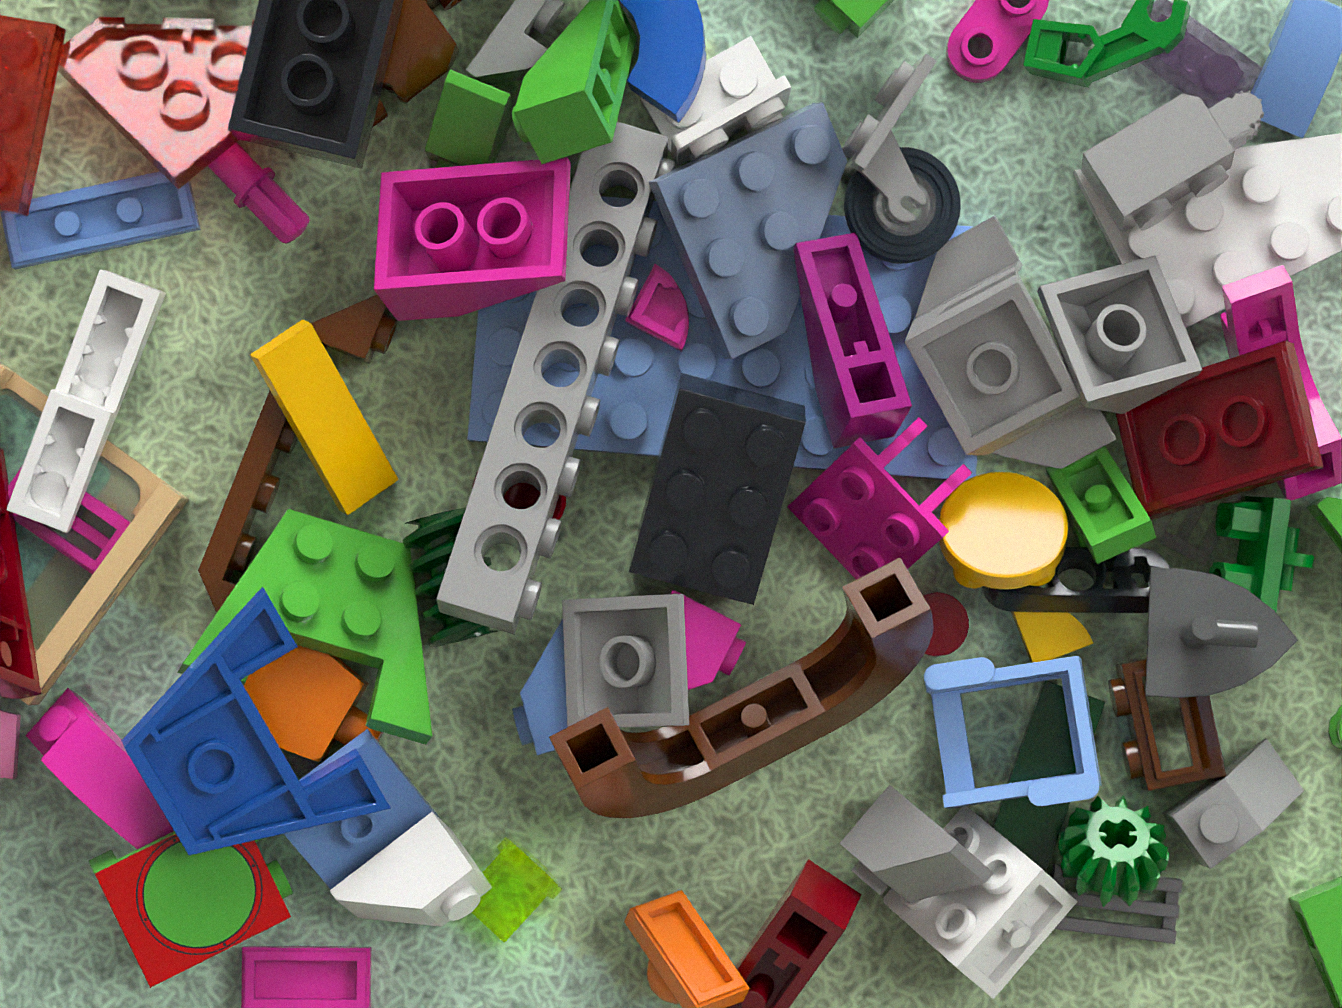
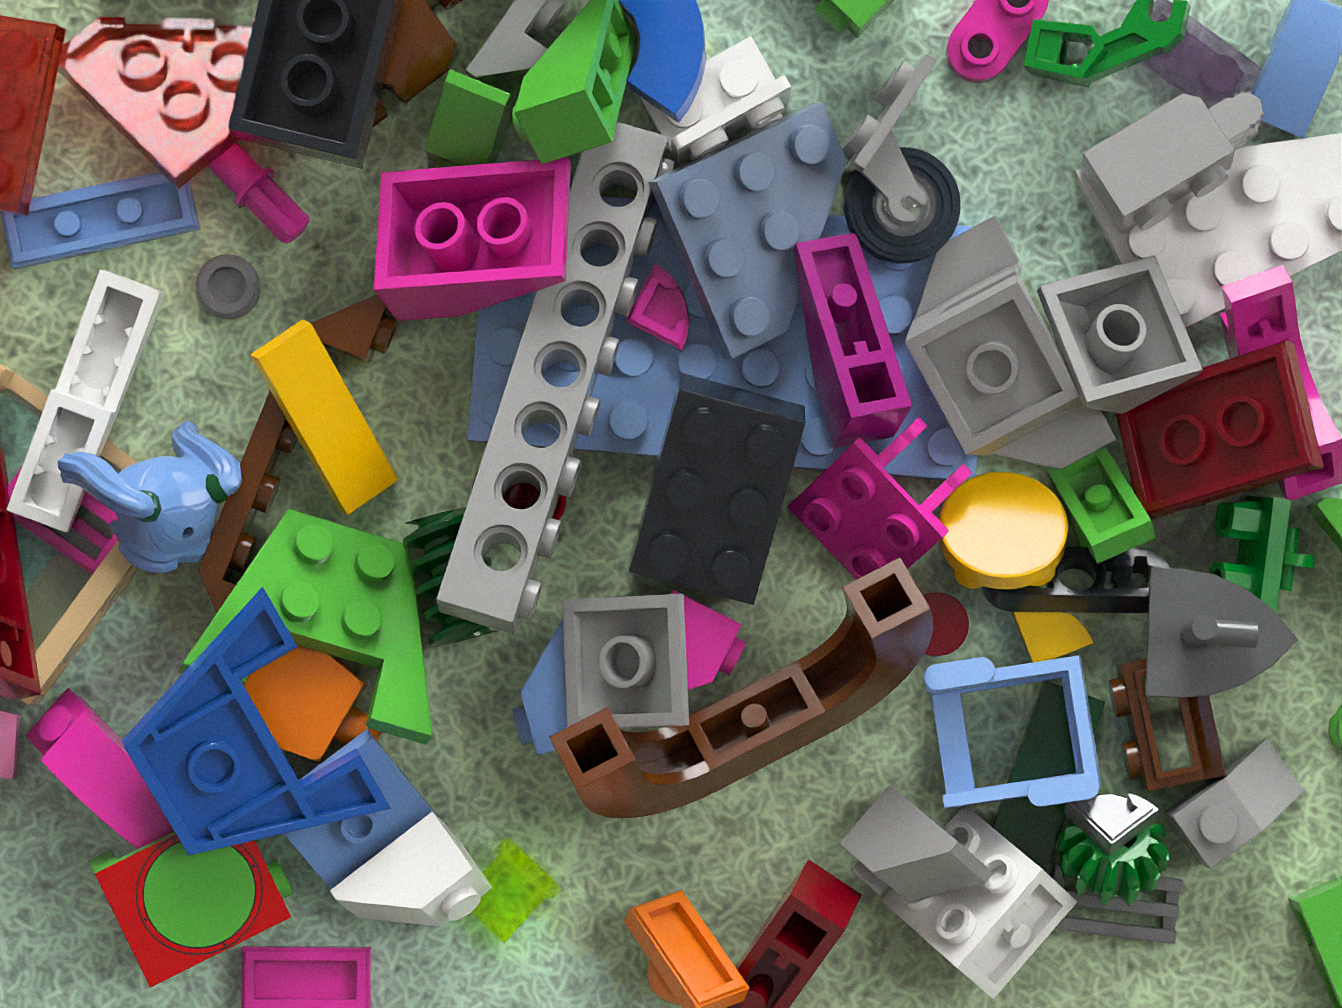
(161, 498): none -> medium blue hair
(228, 286): none -> flat silver tile
(1111, 818): none -> tile

